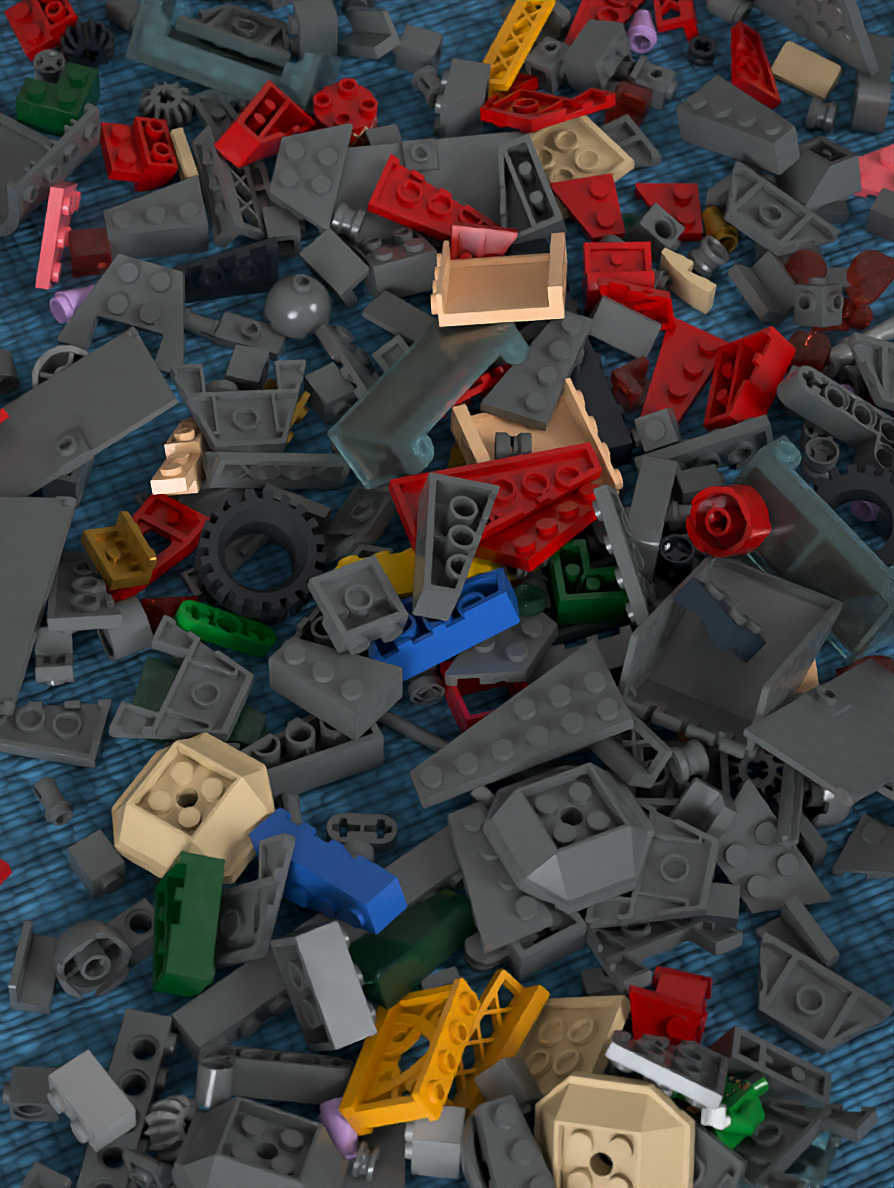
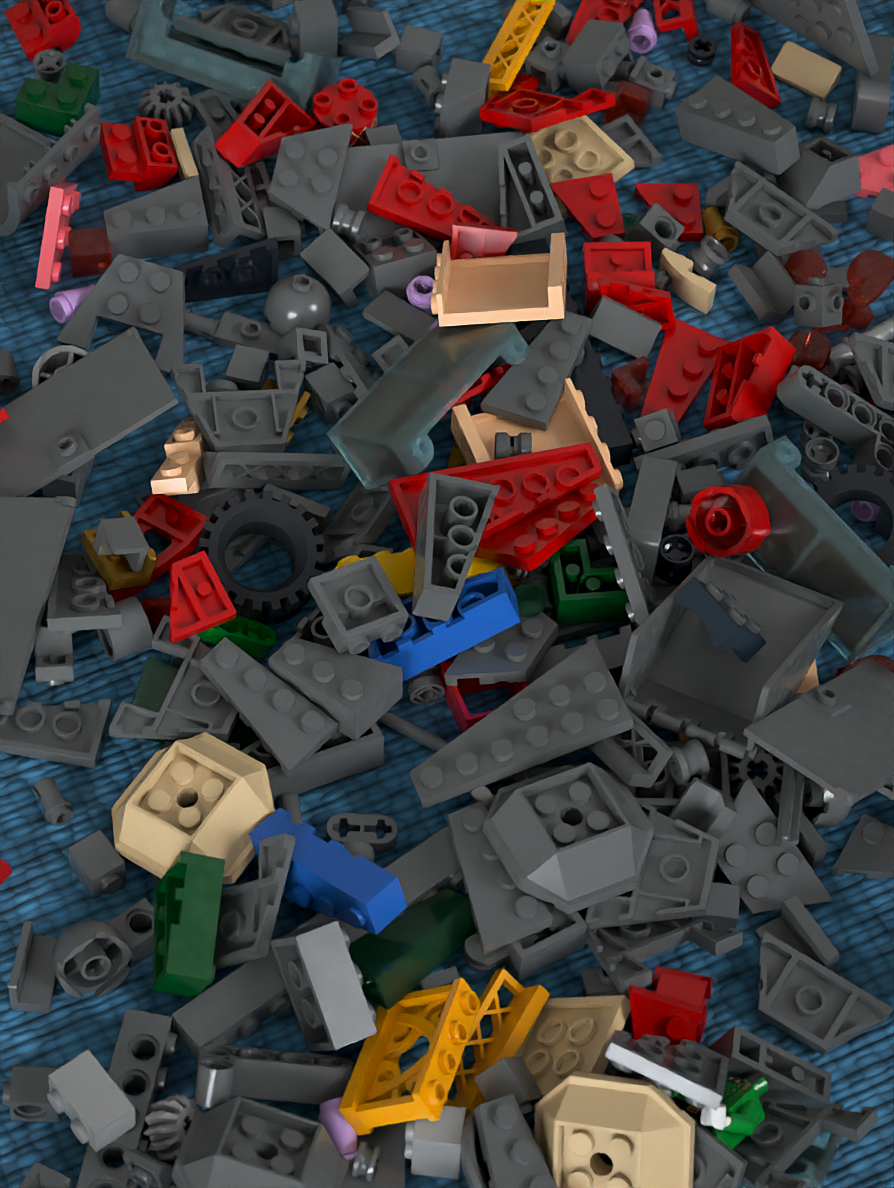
(87, 43): black gear -> none
(121, 537): none -> dark grey panel
(196, 598): none -> red wing
(277, 713): none -> dark grey wing
(313, 350): none -> dark grey brick
(420, 292): none -> lavender cone

